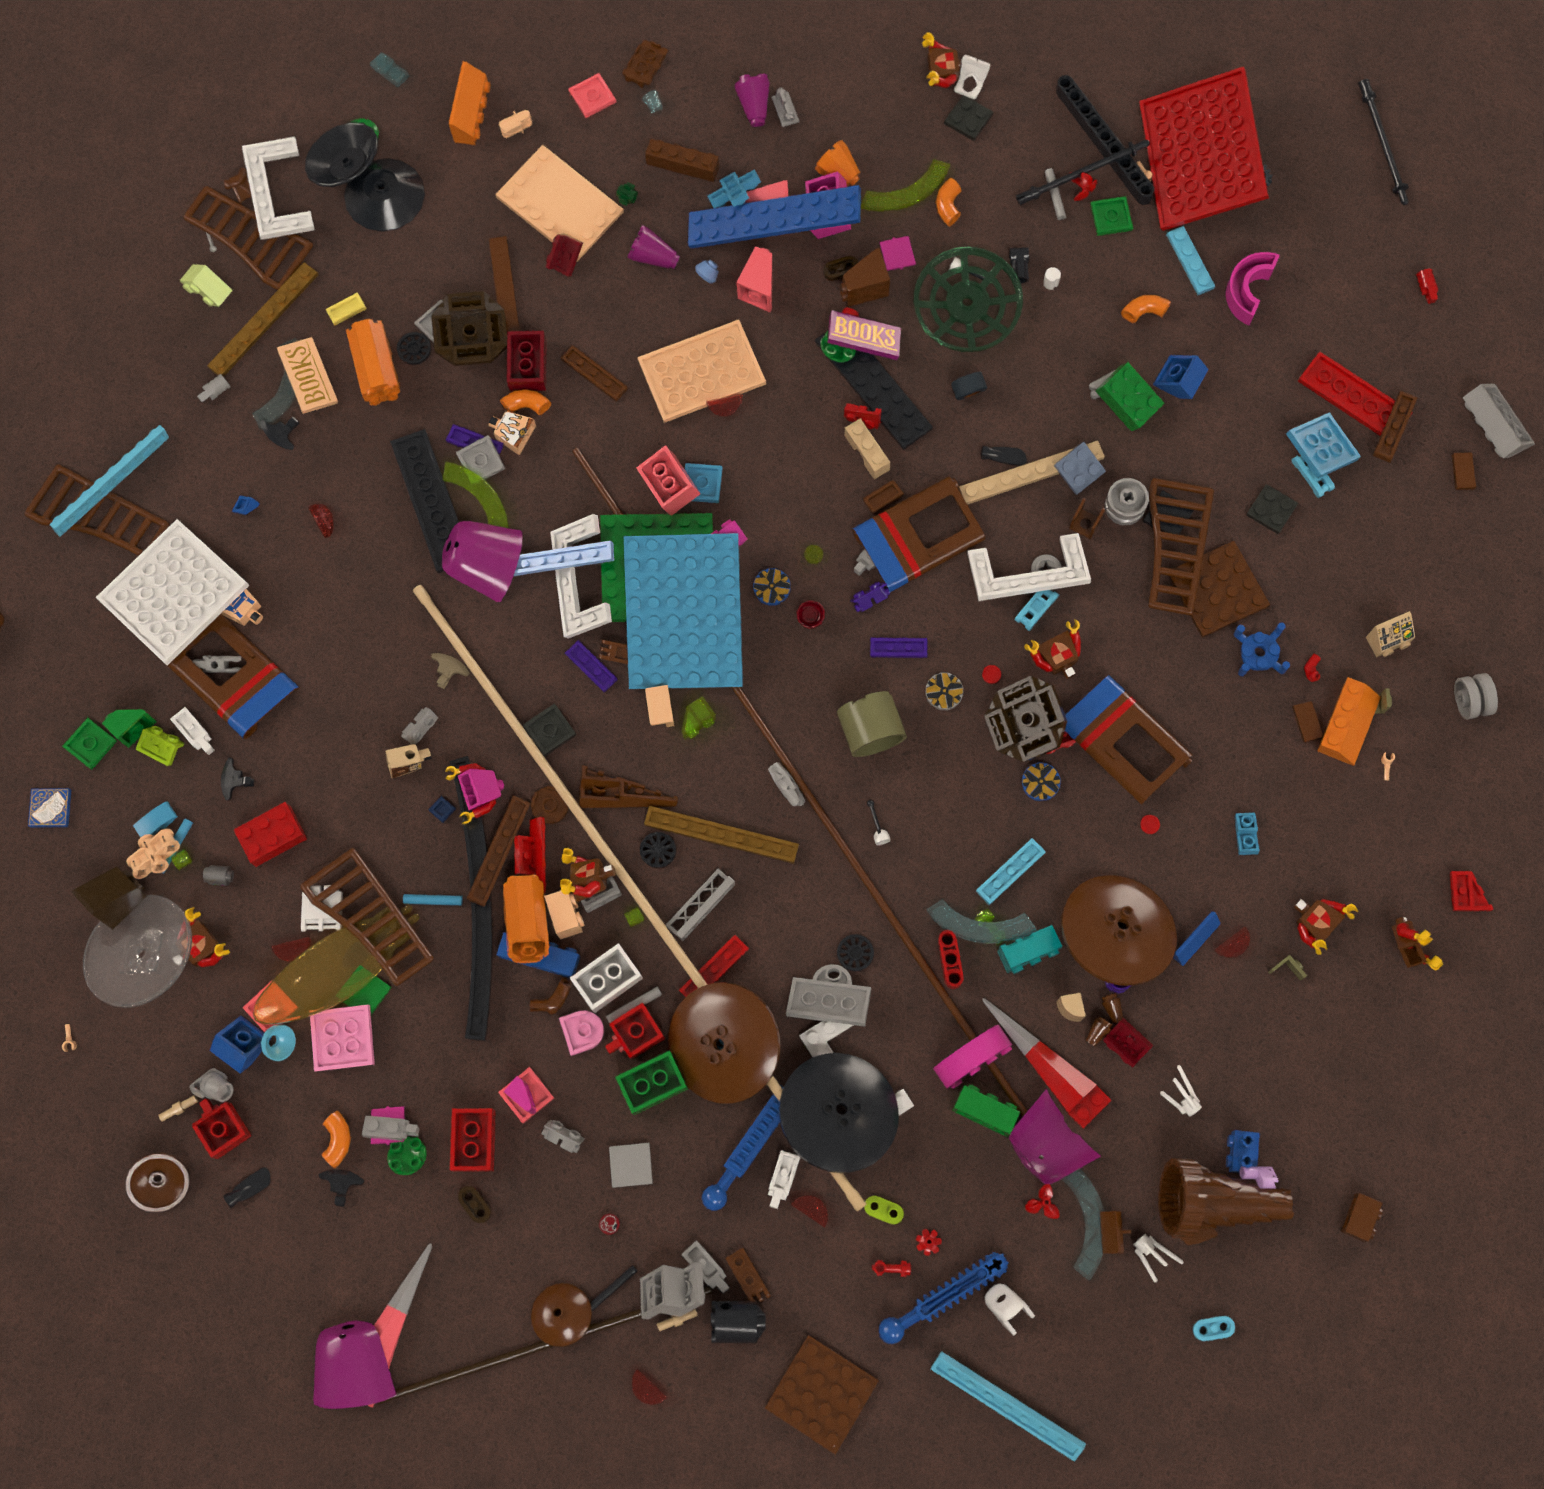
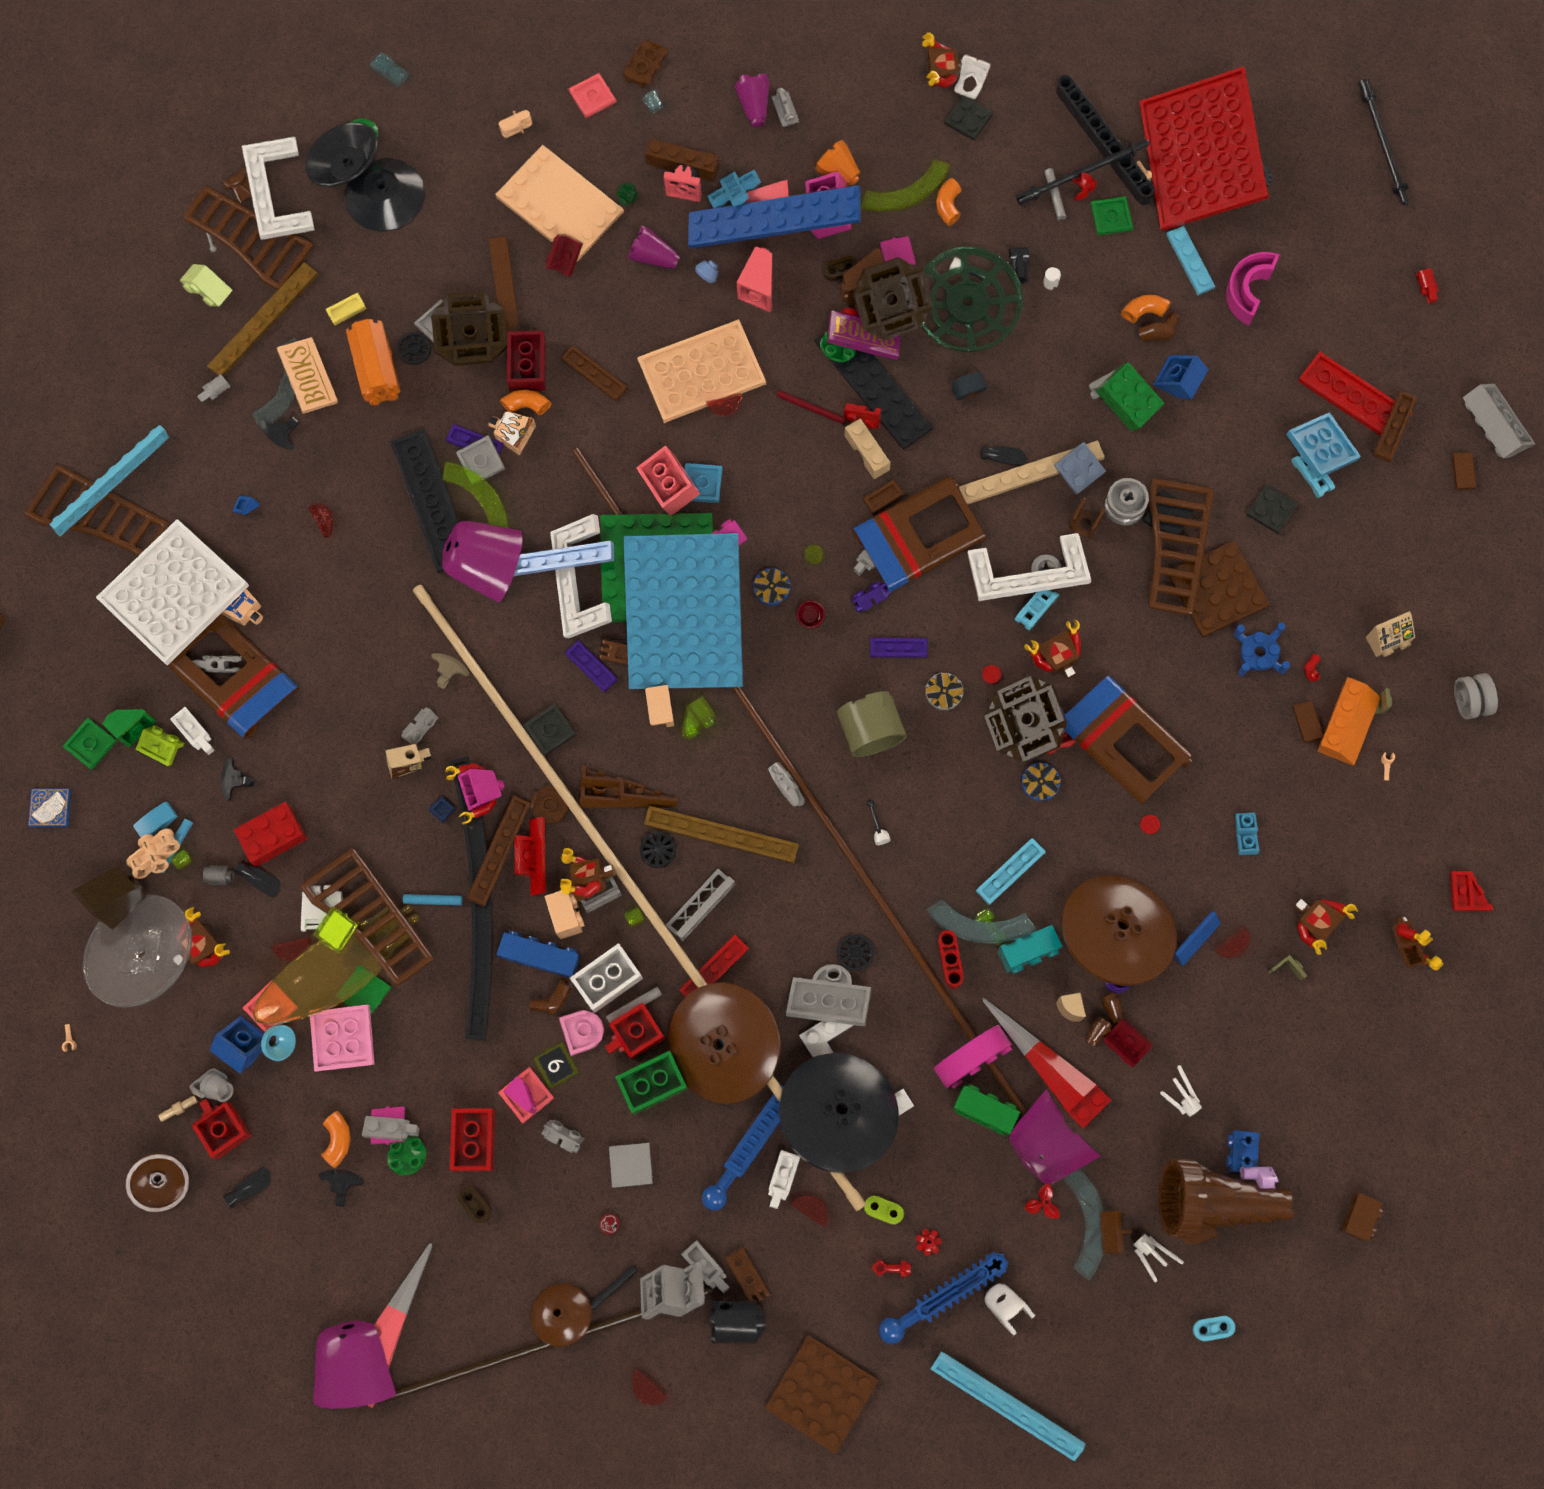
(259, 879): none -> black piece
(335, 929): none -> clear neon green piece
(468, 105): orange slope -> none
(525, 919): orange brick -> none
(556, 1065): none -> piece
(676, 1320): tan bar -> none
(683, 183): none -> coral piece
(811, 407): none -> dark red bar
(909, 304): none -> dark brown piece
(1160, 331): none -> reddish brown arm

